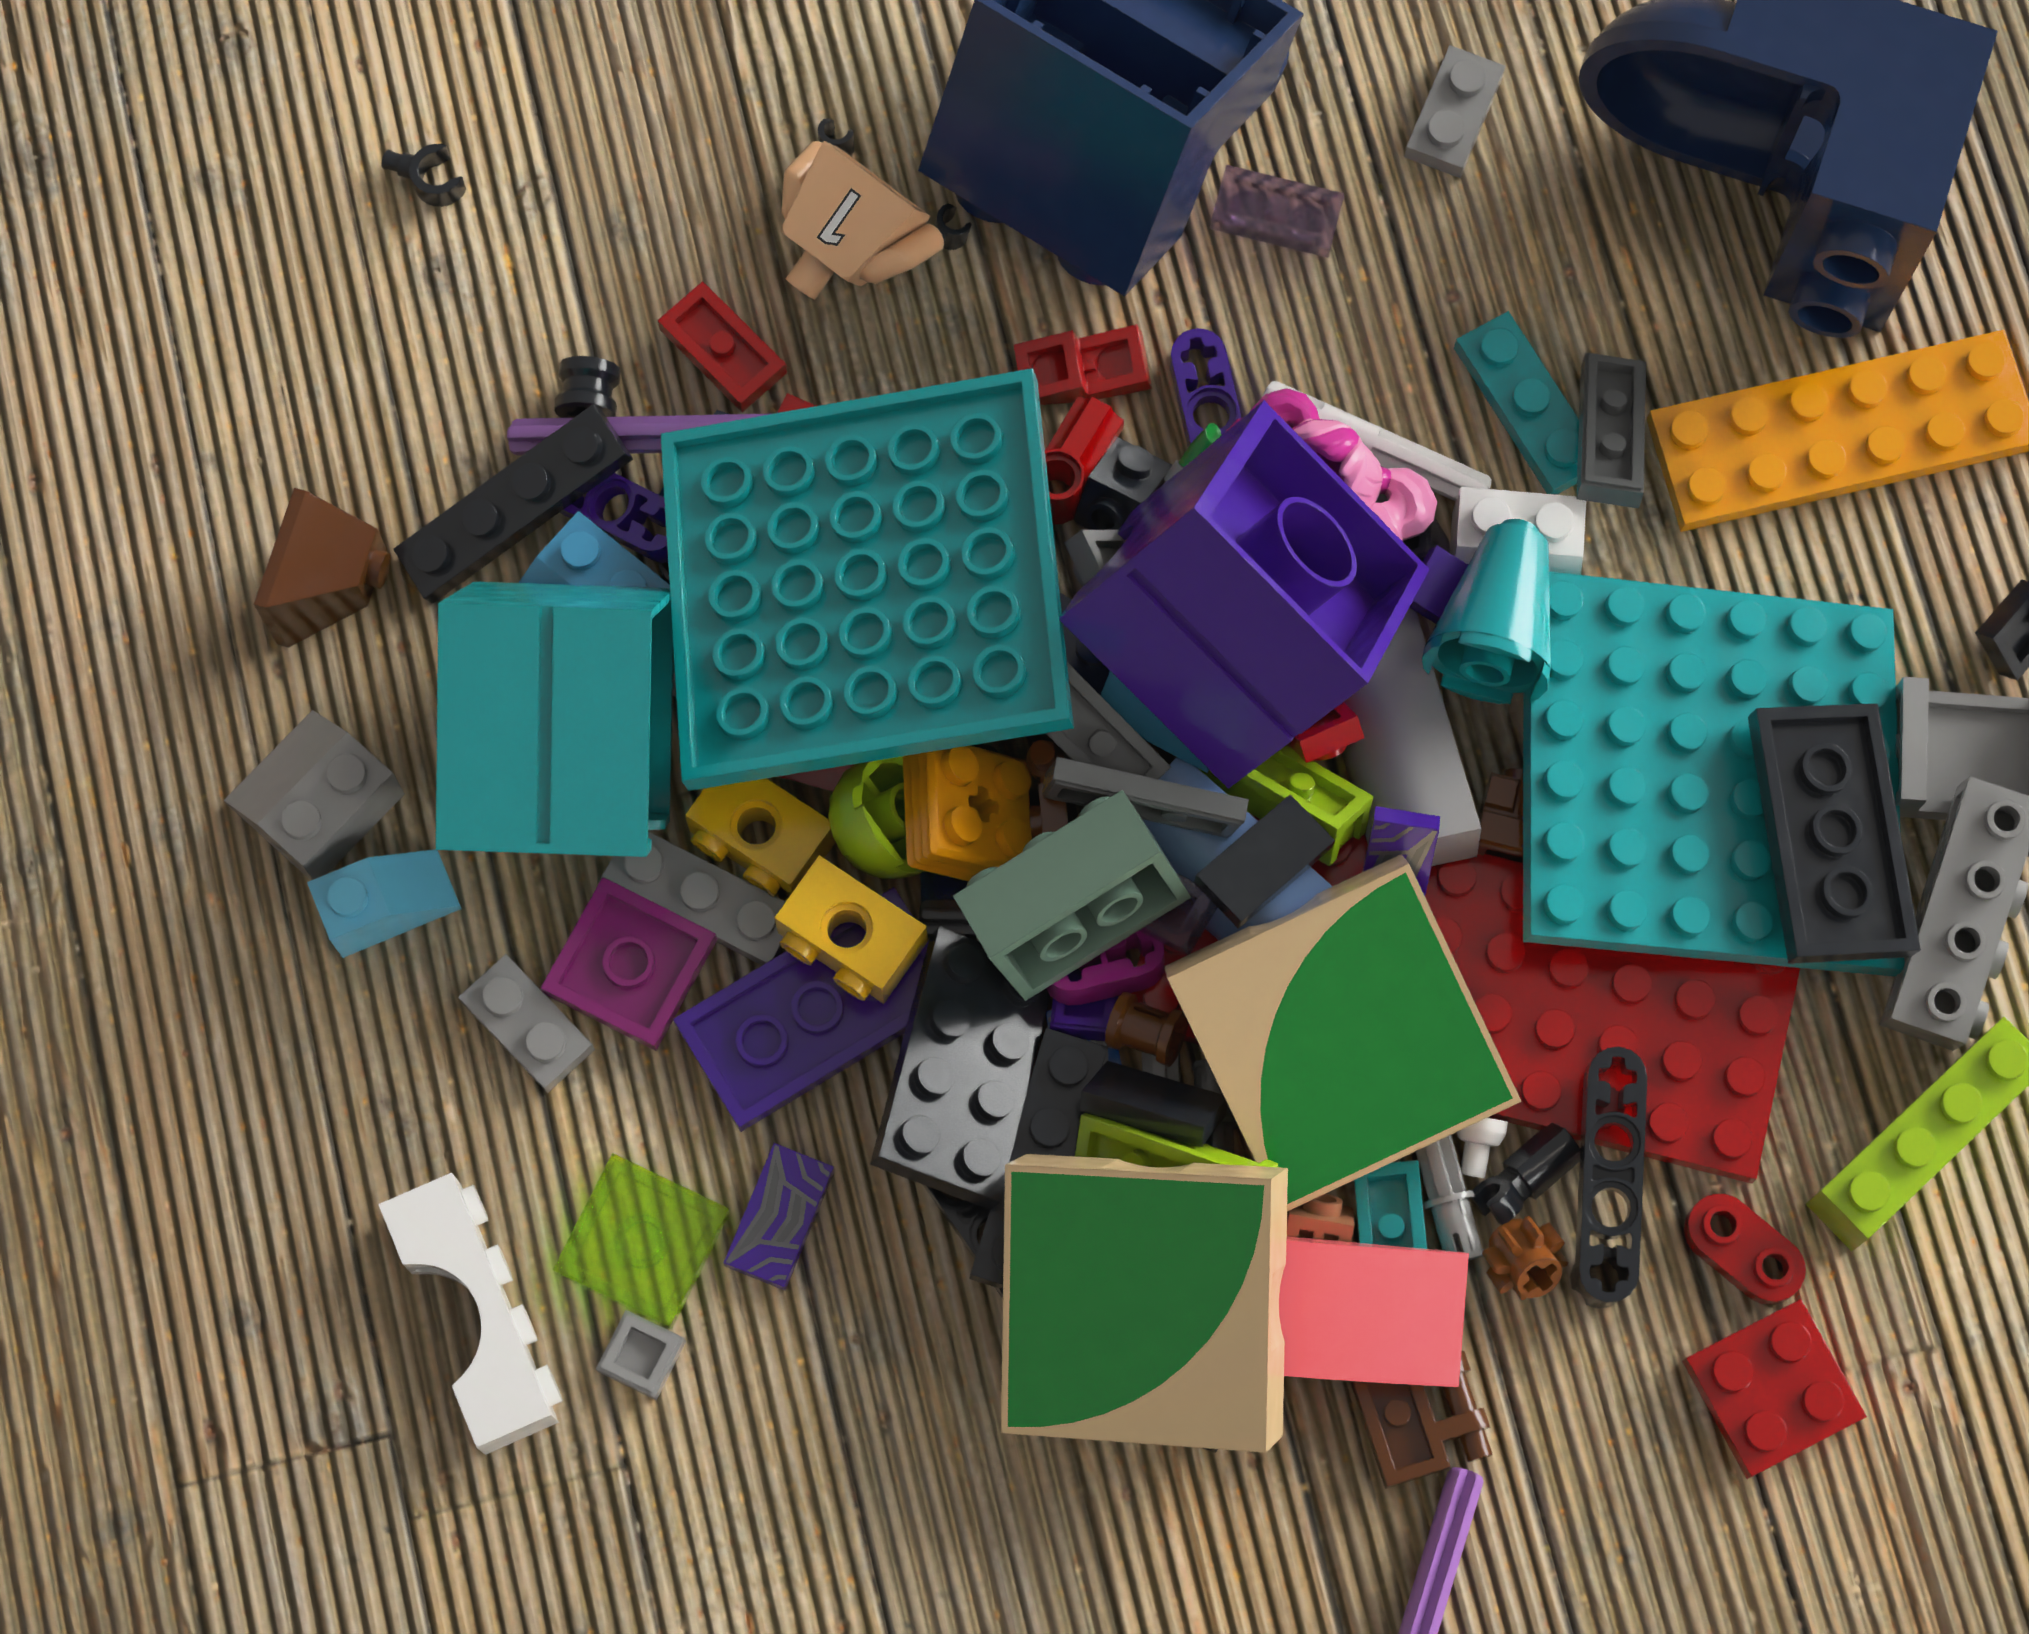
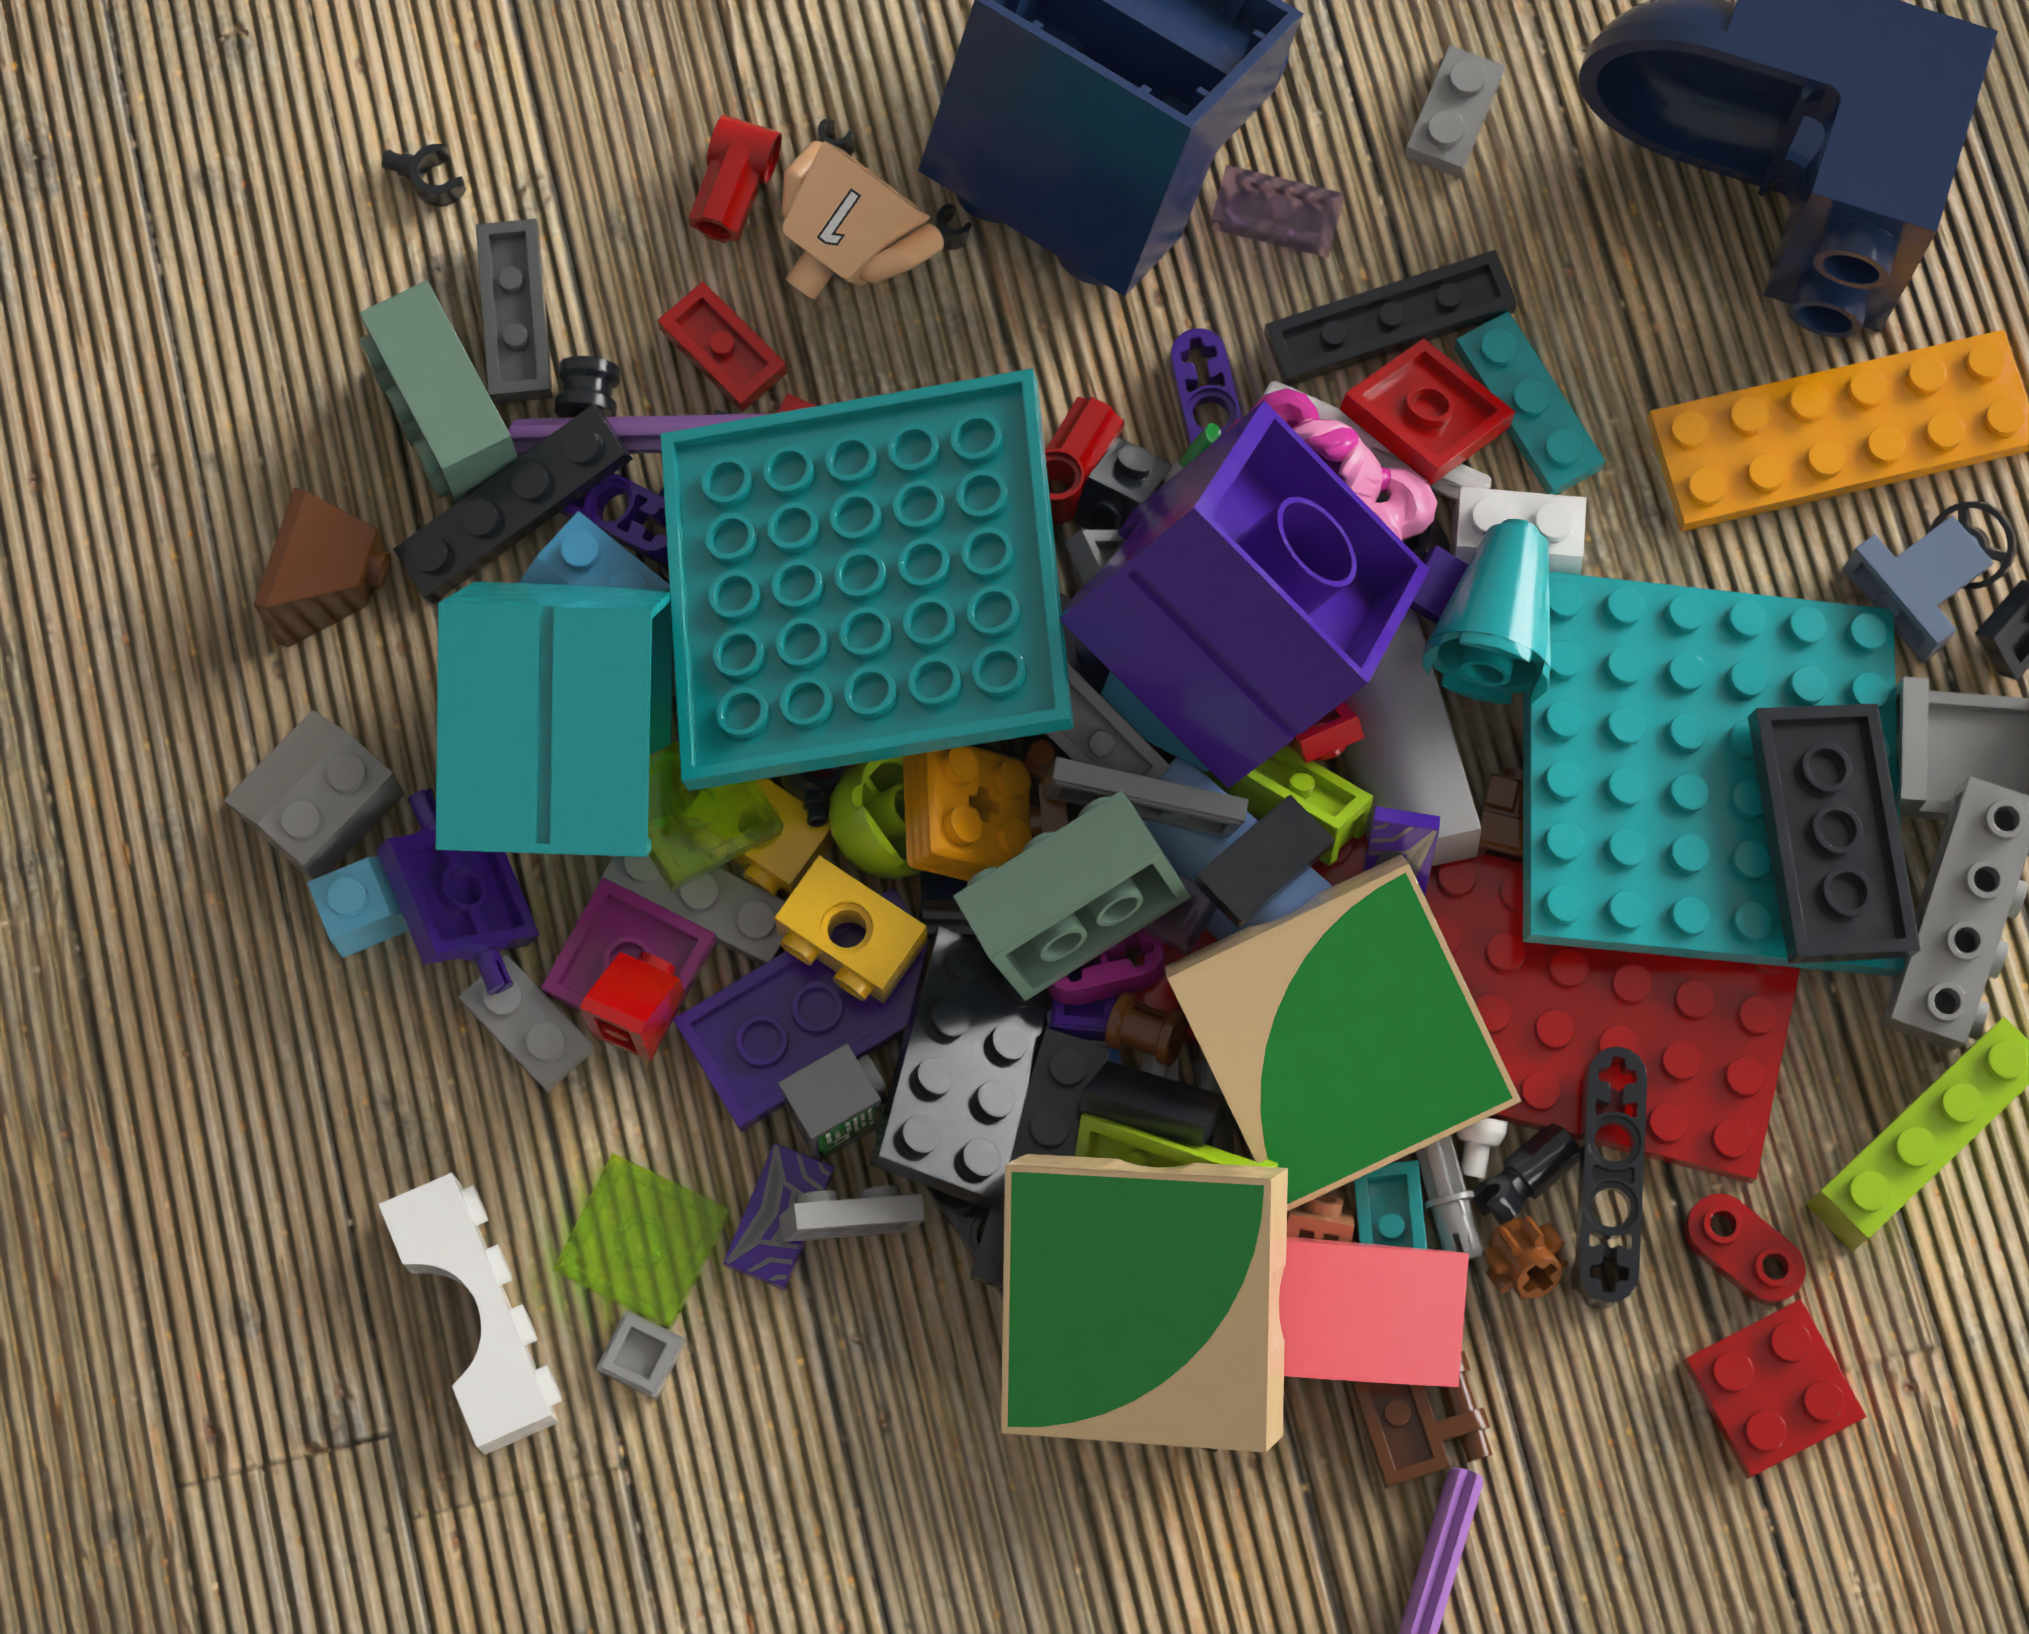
(435, 392): none -> sand green brick
(457, 900): none -> dark purple plate
(514, 311): none -> dark grey plate
(633, 1003): none -> red slope
(702, 826): none -> clear neon green tile
(738, 162): none -> red piece
(812, 793): none -> black piece
(834, 1101): none -> dark grey brick
(875, 1213): none -> light grey plate
(1087, 366): red slope -> none
(1389, 318): none -> black plate
(1427, 411): none -> red plate
(1611, 430): dark grey tile -> none
(1930, 574): none -> sand blue piece

